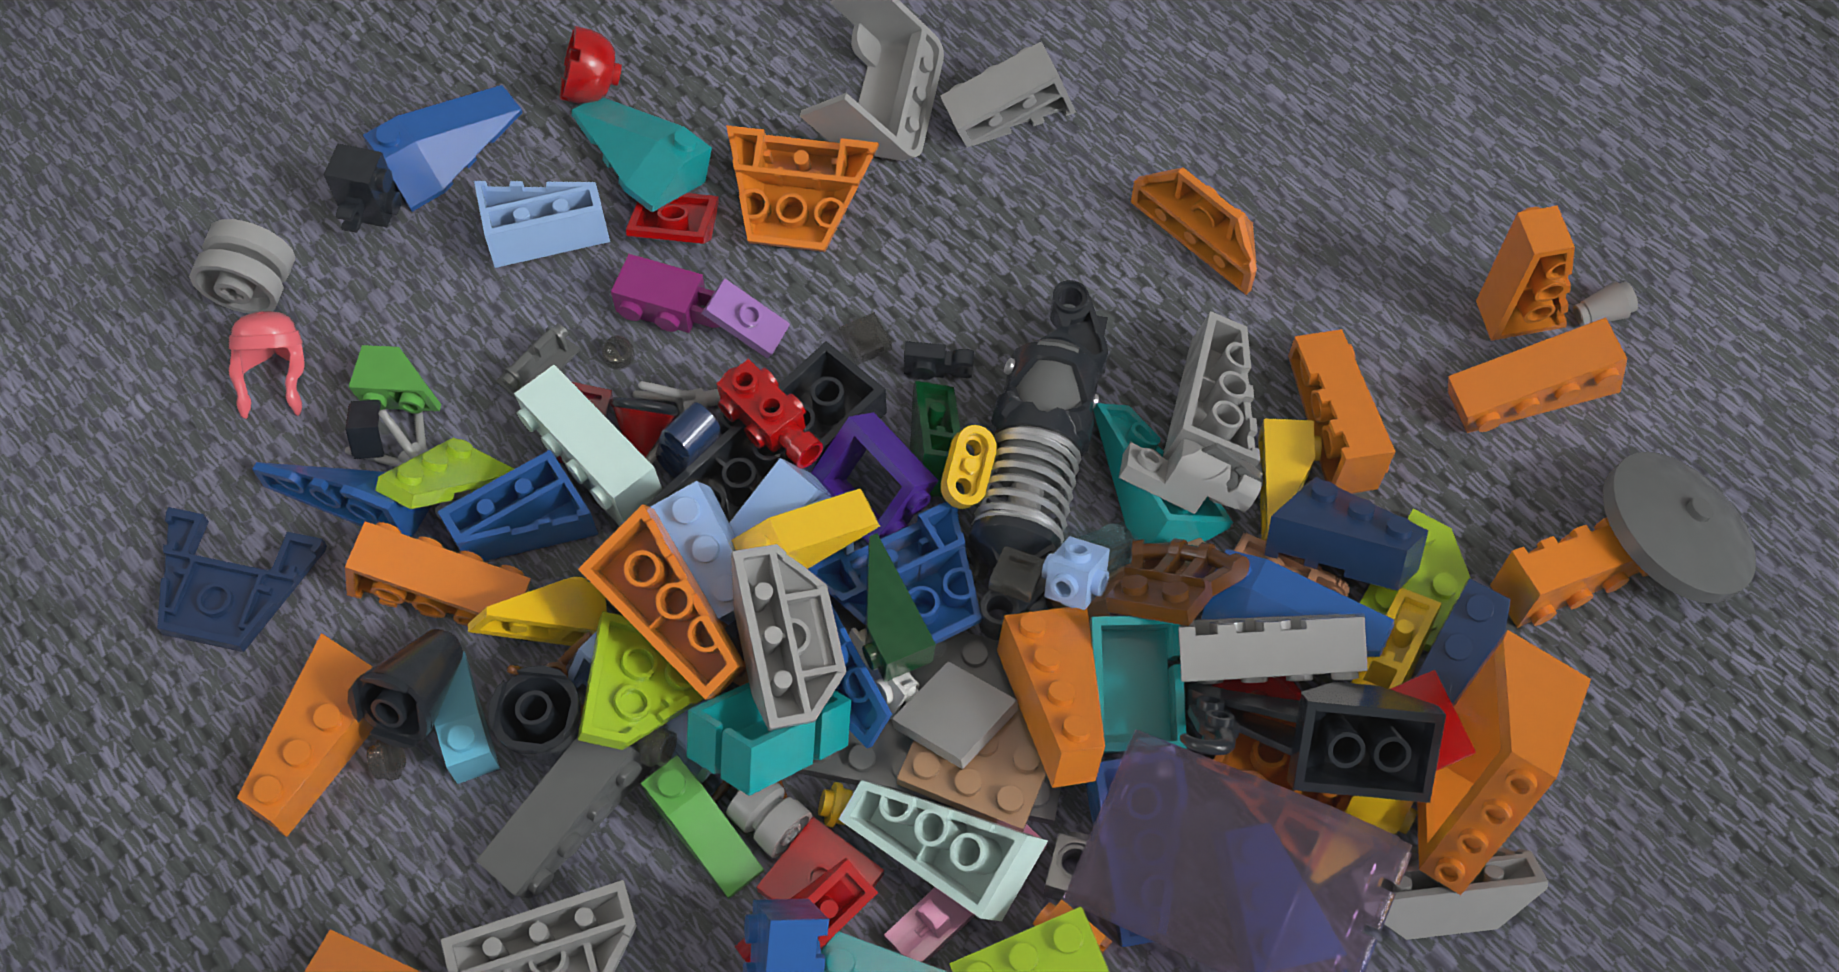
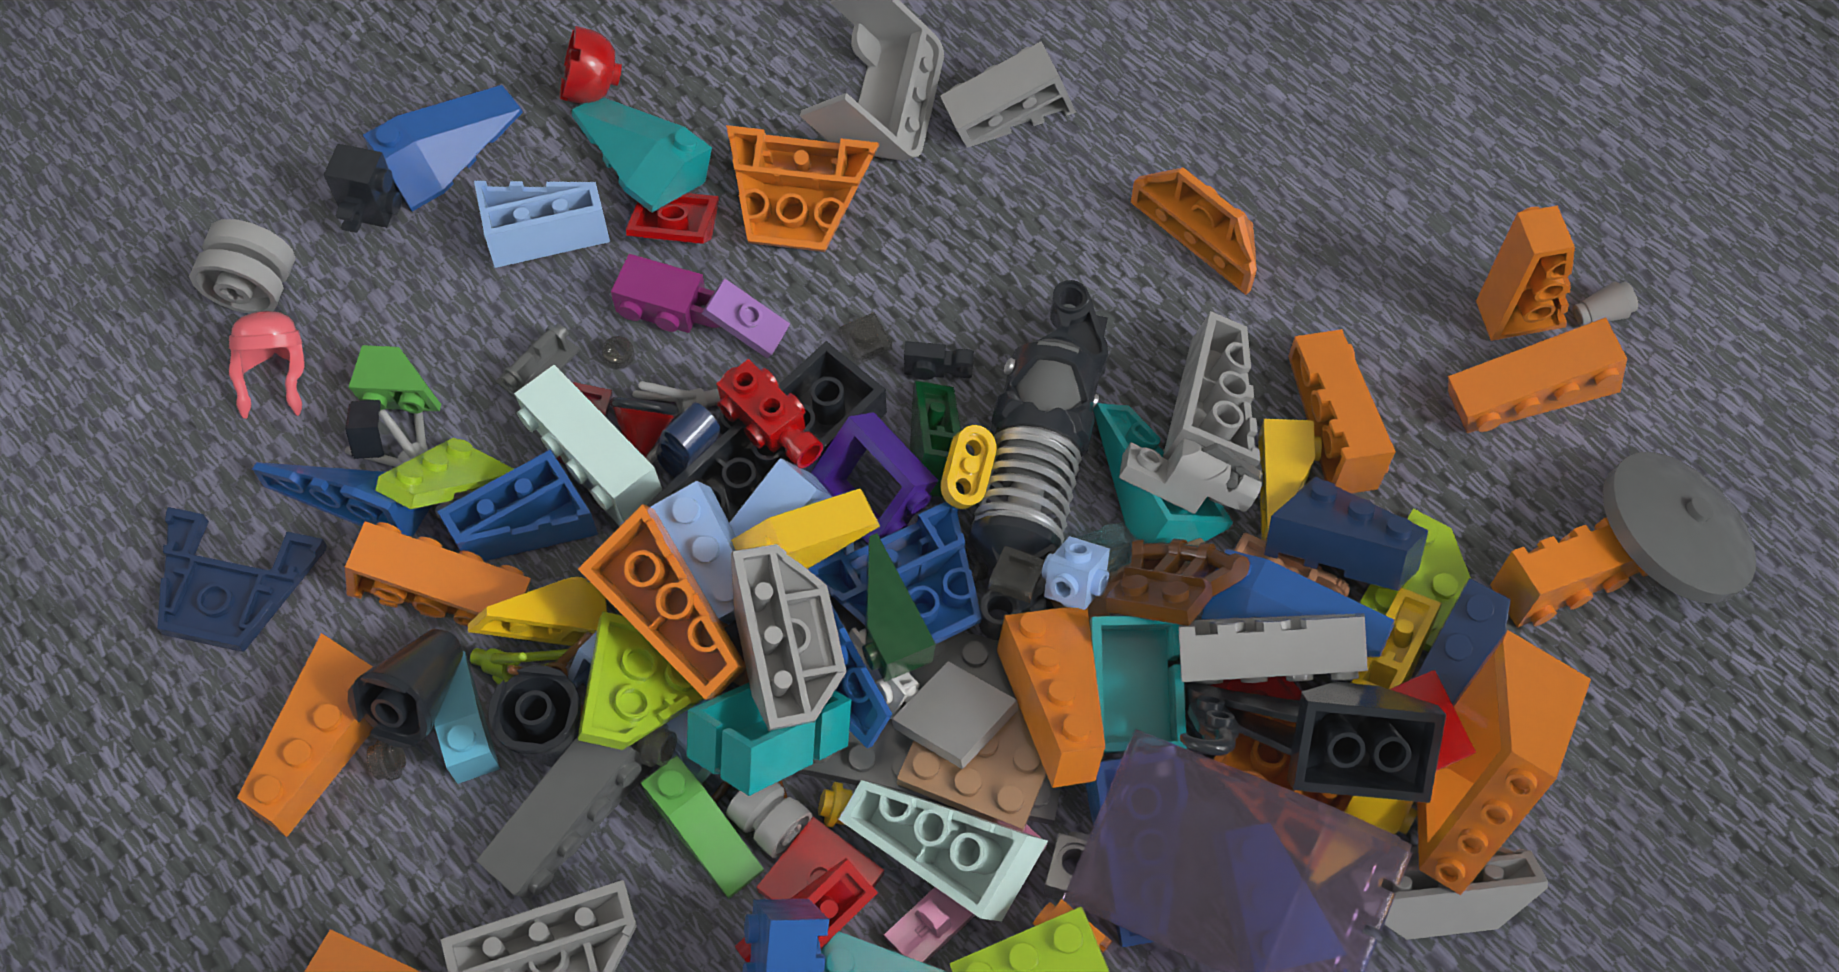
(496, 661): none -> lime plant

